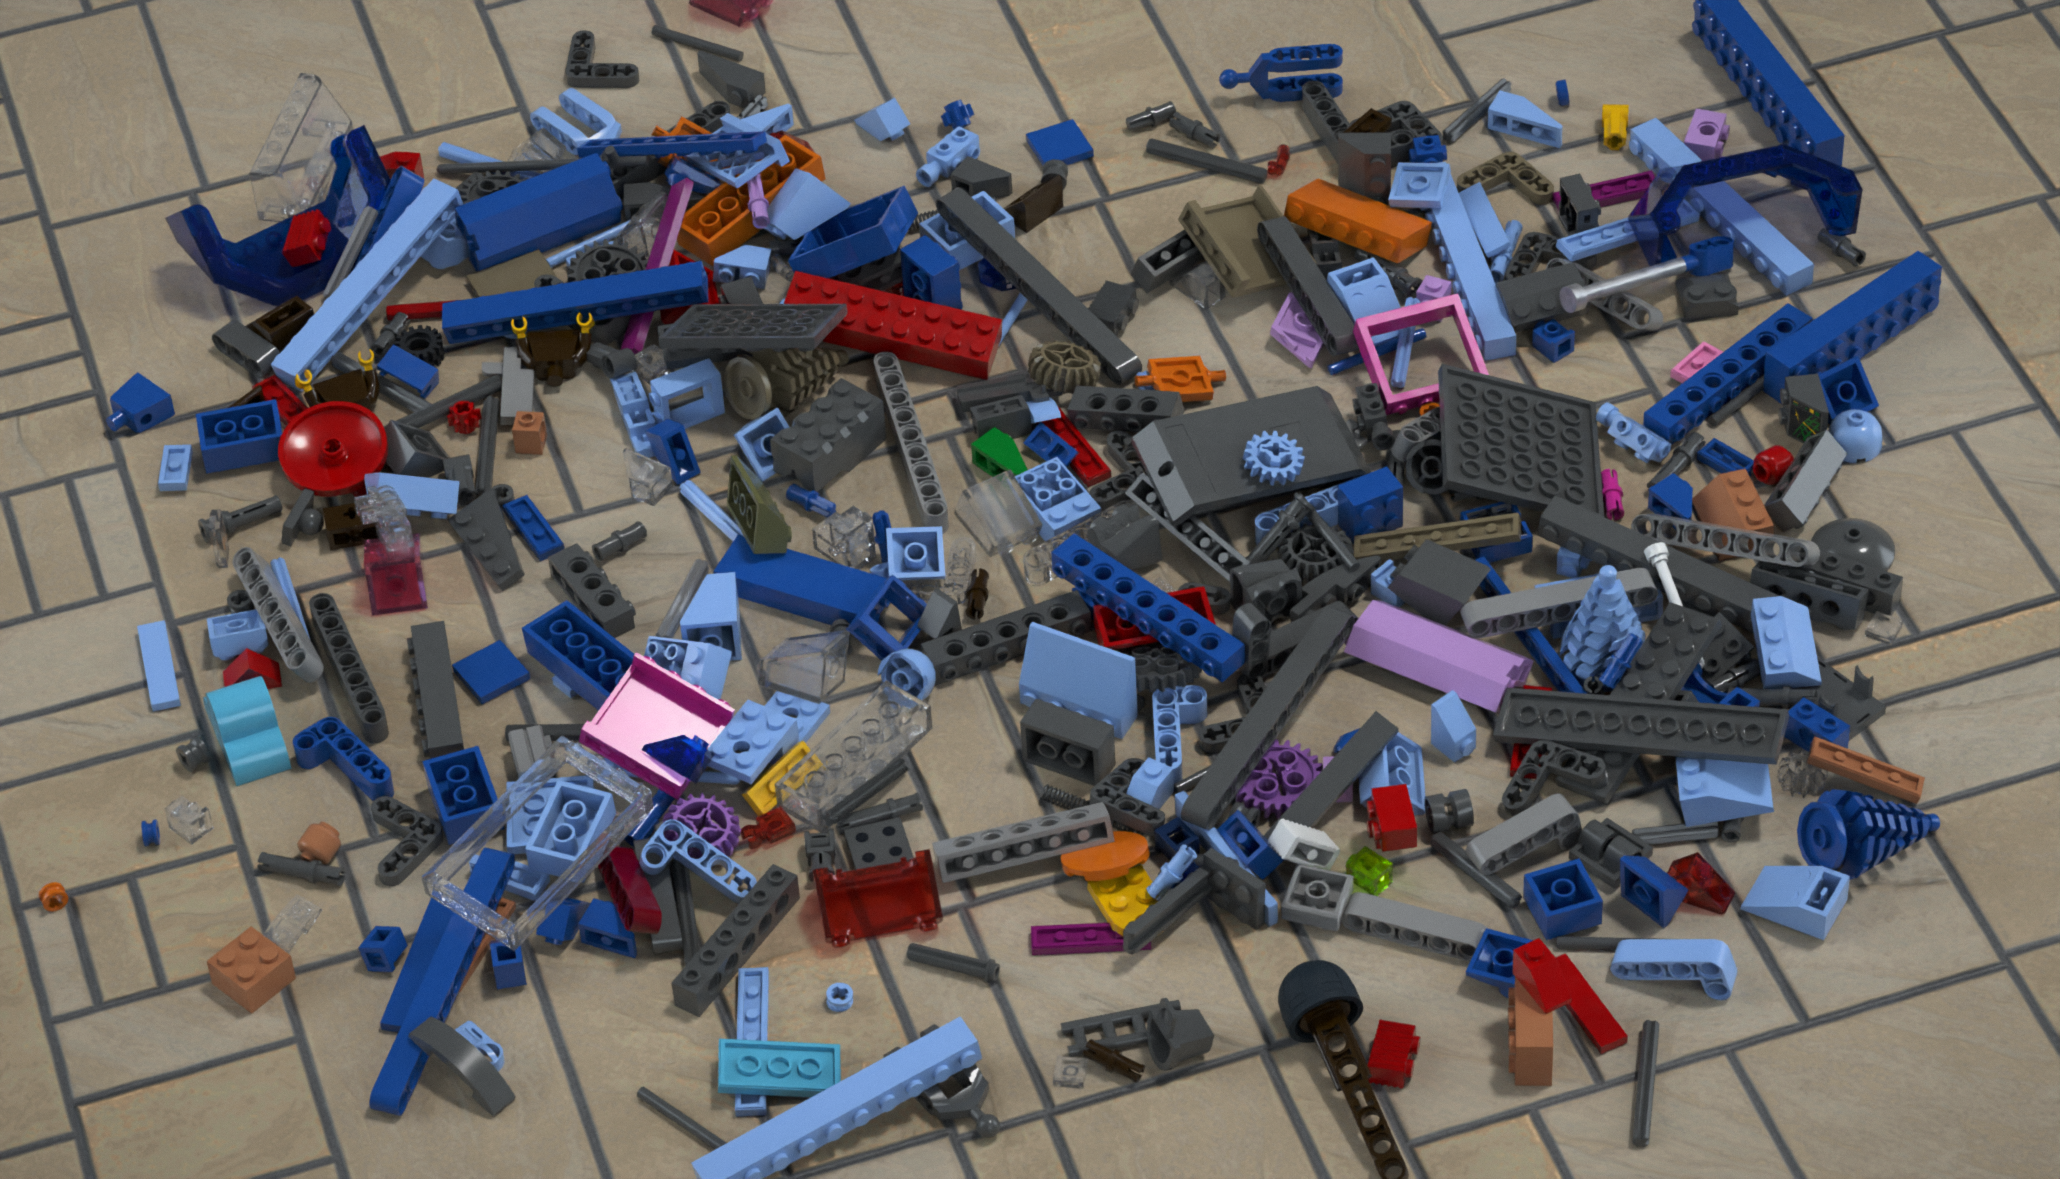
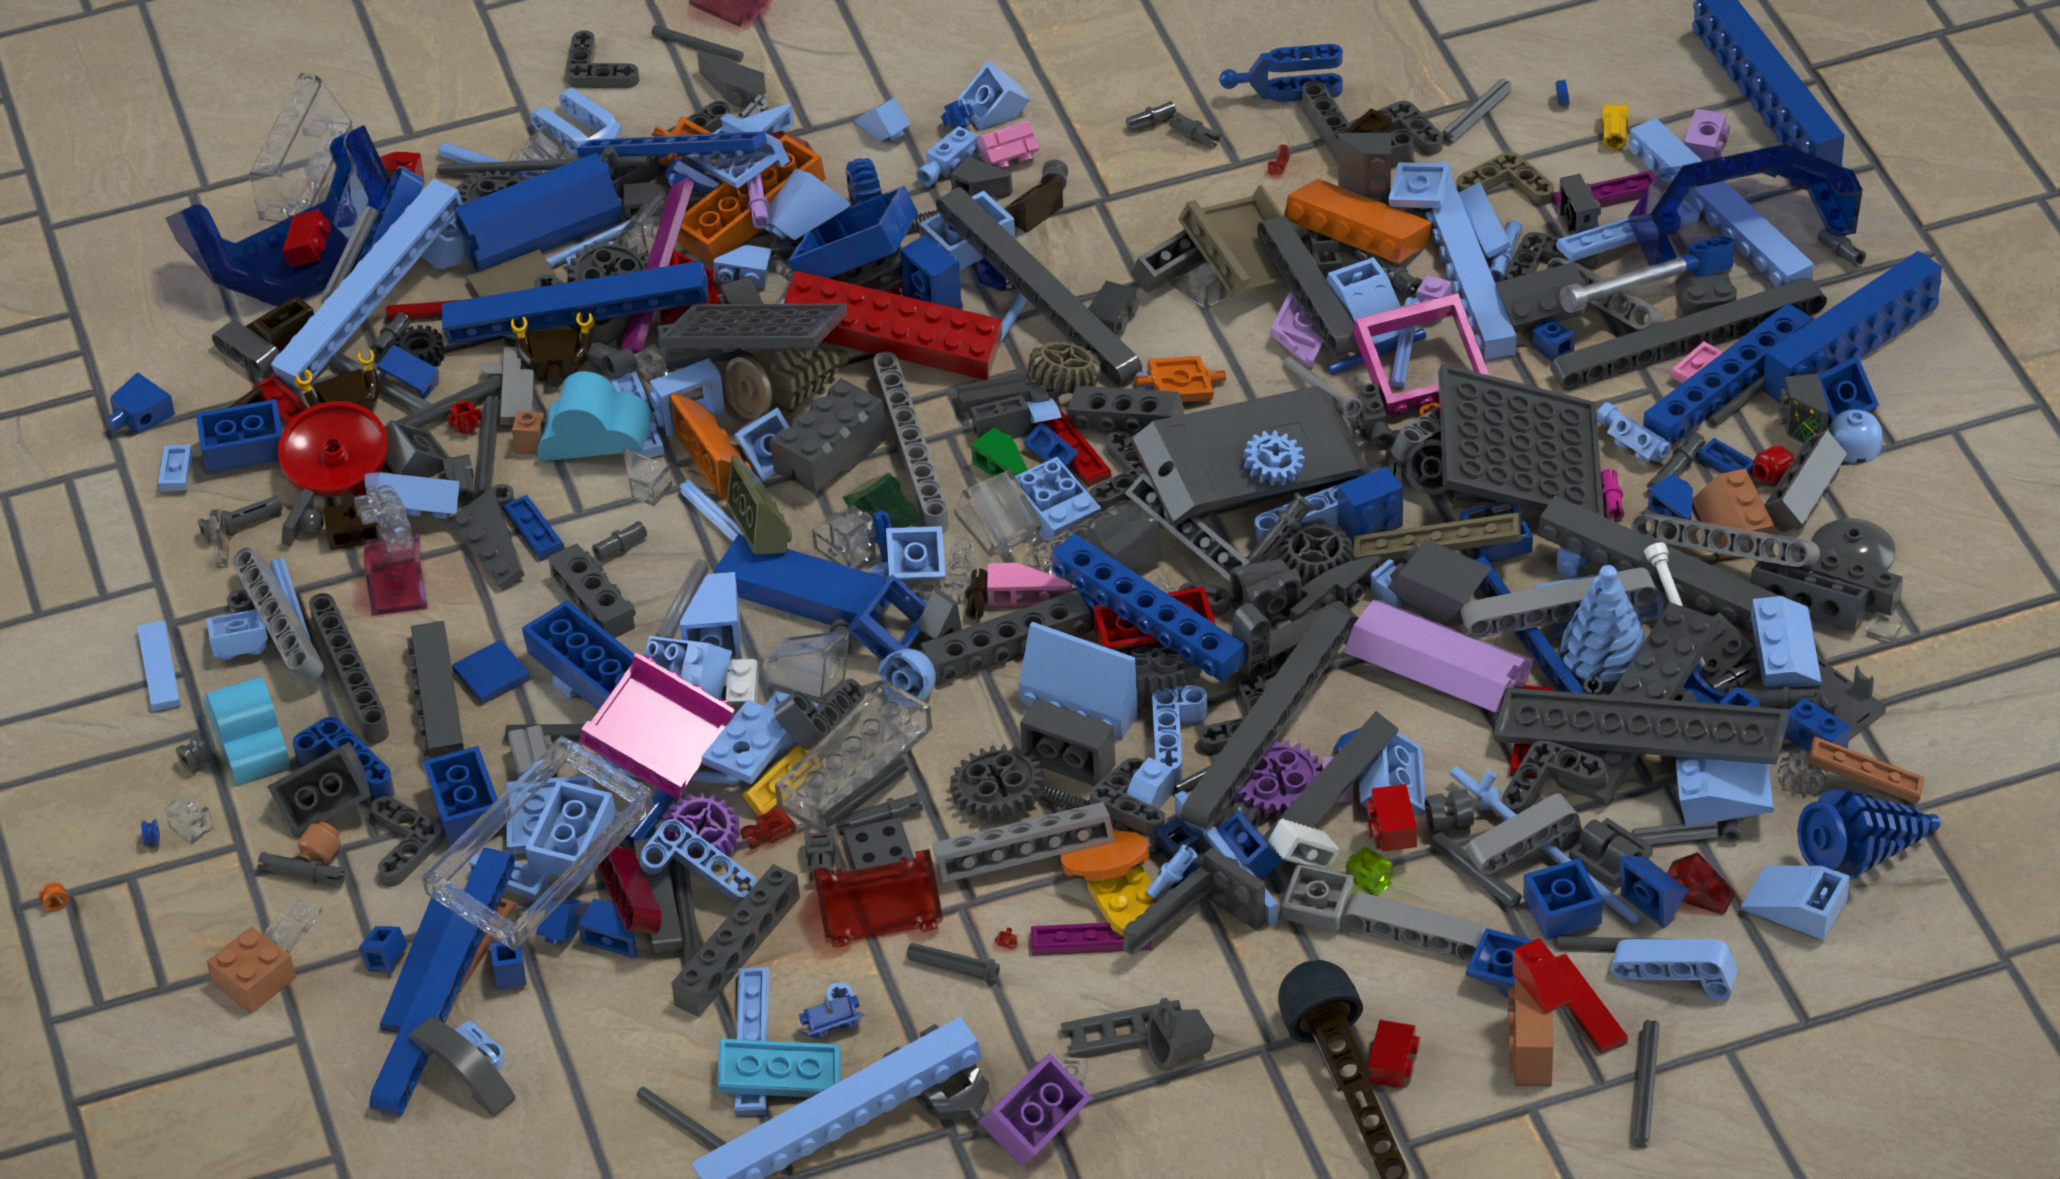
(251, 665): red slope -> none
(321, 789): none -> dark grey slope
(593, 420): none -> medium azure brick
(673, 449): blue slope -> none
(682, 755): clear blue slope -> none
(704, 441): none -> orange slope
(742, 683): none -> white brick
(810, 500): blue axle -> none
(812, 723): none -> dark grey beam
(842, 1014): none -> blue hinge
(862, 181): none -> blue gear
(883, 494): none -> clear green brick
(993, 97): none -> light blue slope
(1006, 939): none -> clear red rock
(1008, 144): none -> bright pink brick
(1016, 774): none -> dark grey gear
(1022, 586): none -> bright pink slope
(1035, 1109): none -> medium lavender brick
(1060, 142): blue tile -> none
(1113, 1060): dark brown pin -> none
(1206, 160): dark grey axle -> none
(1332, 540): dark grey bar -> none
(1347, 404): none -> light grey piece
(1427, 150): blue brick -> none
(1452, 727): light blue slope -> none
(1490, 801): none -> light blue piece
(1523, 119): light blue slope -> none
(1621, 660): blue axle -> none
(1682, 335): none -> dark grey beam

